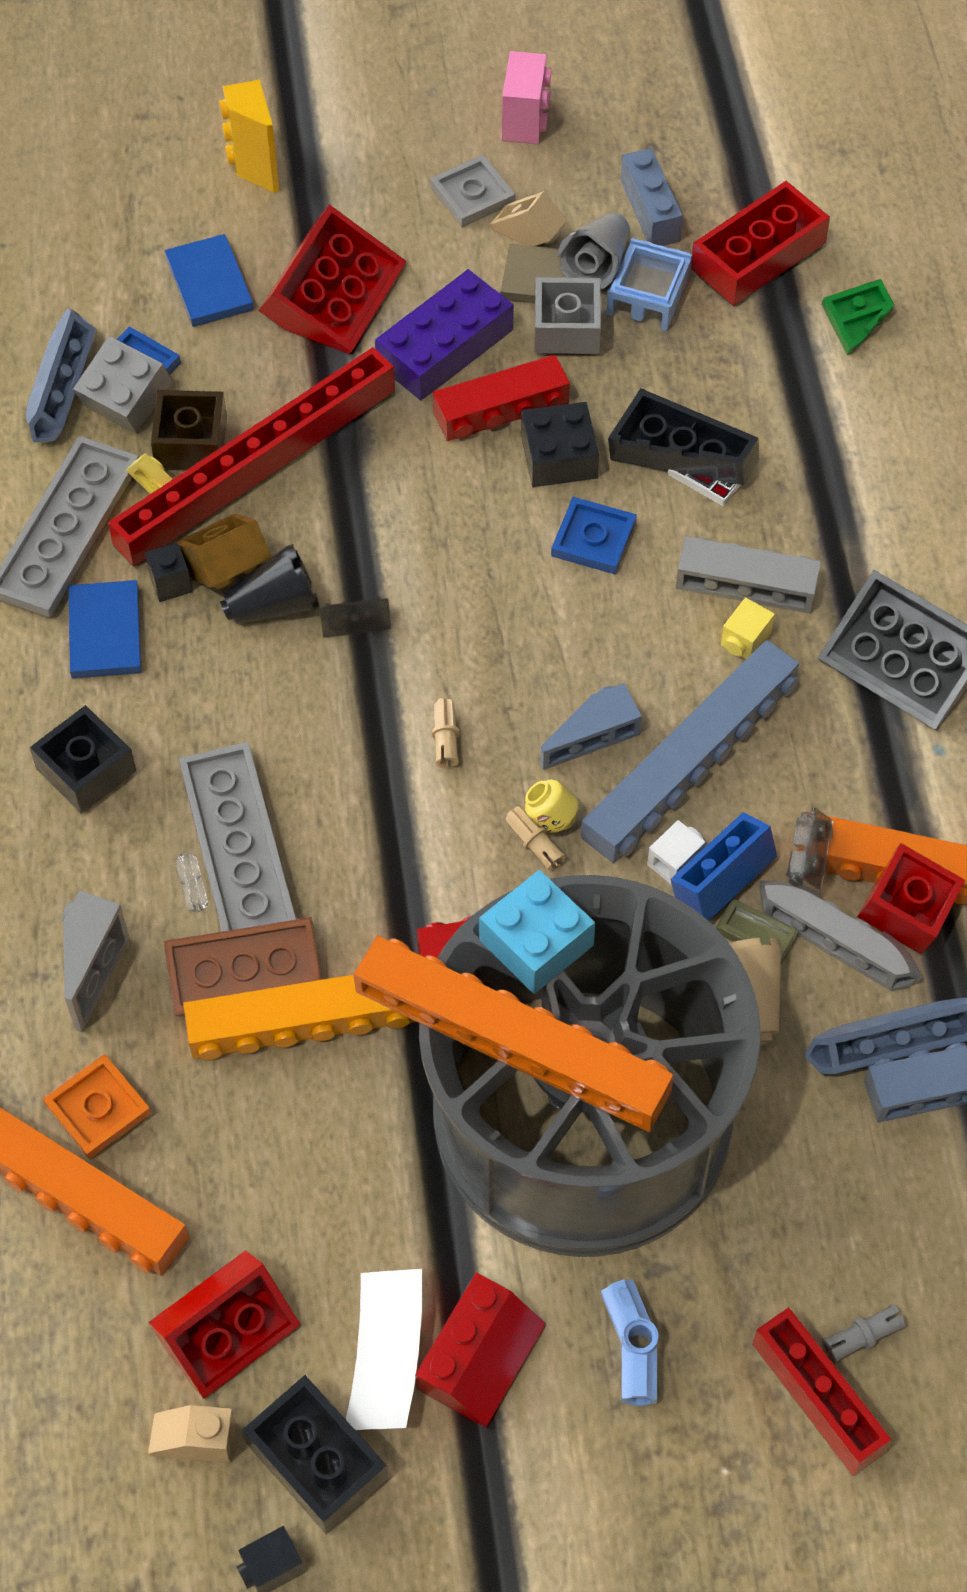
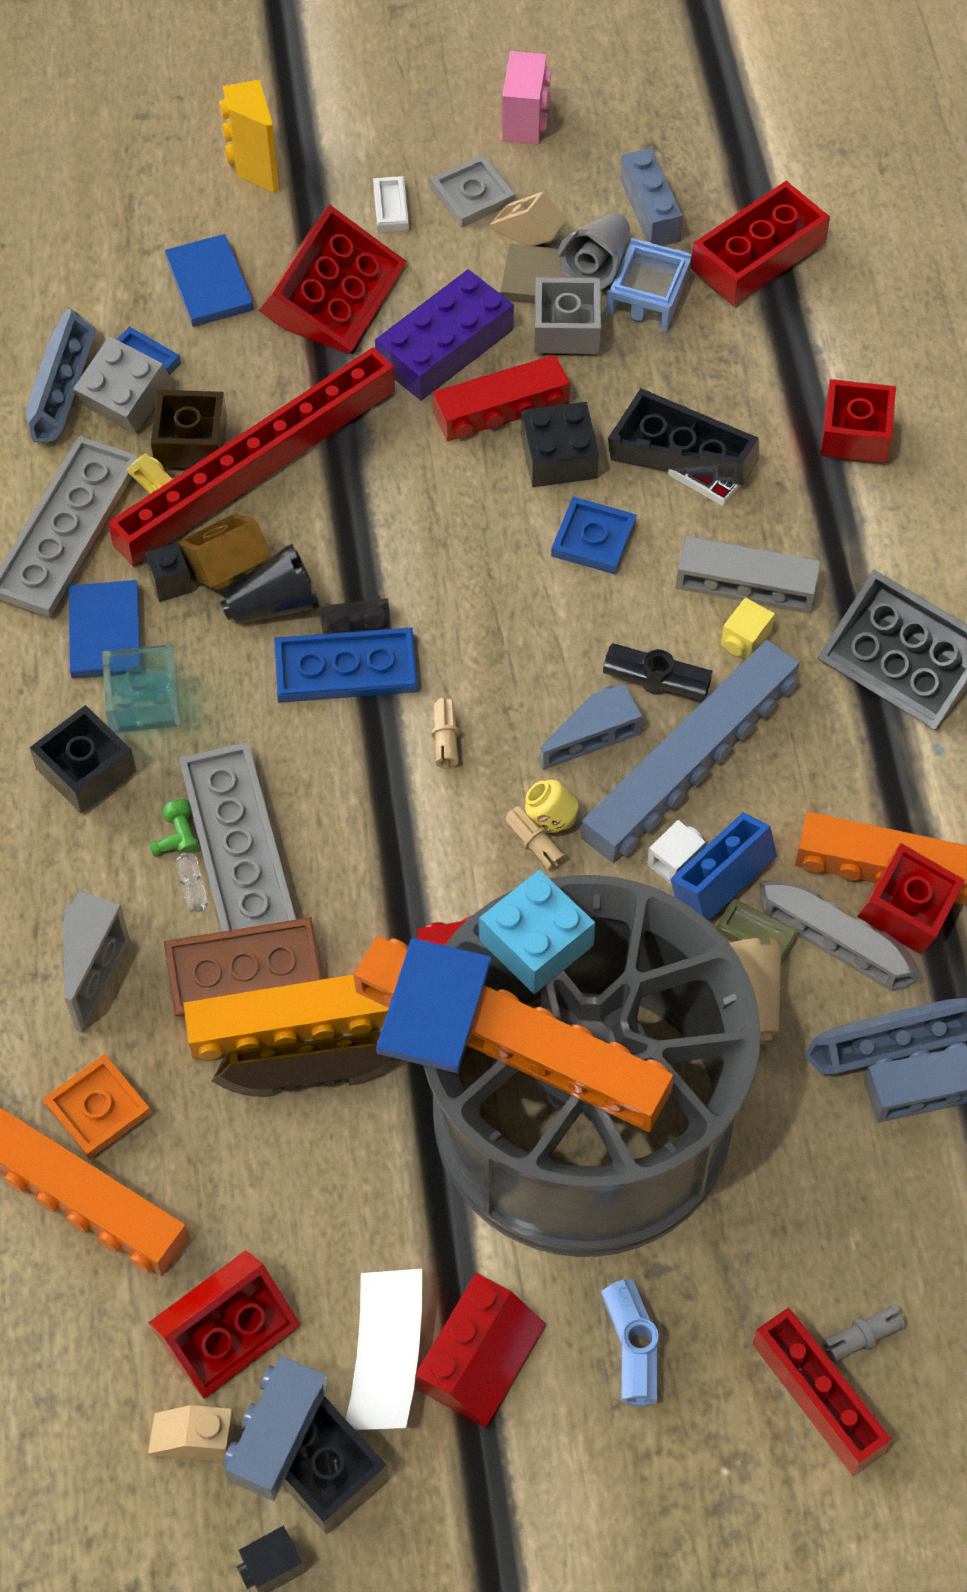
(141, 688): none -> clear light blue brick
(177, 813): none -> bright green piece
(275, 1427): none -> sand blue brick
(294, 1064): none -> dark brown brick
(345, 665): none -> blue tile
(390, 204): none -> white tile
(434, 1005): none -> blue tile
(639, 668): none -> black piece
(813, 833): clear smoke hinge -> none
(857, 312): green wing -> none
(858, 421): none -> red brick

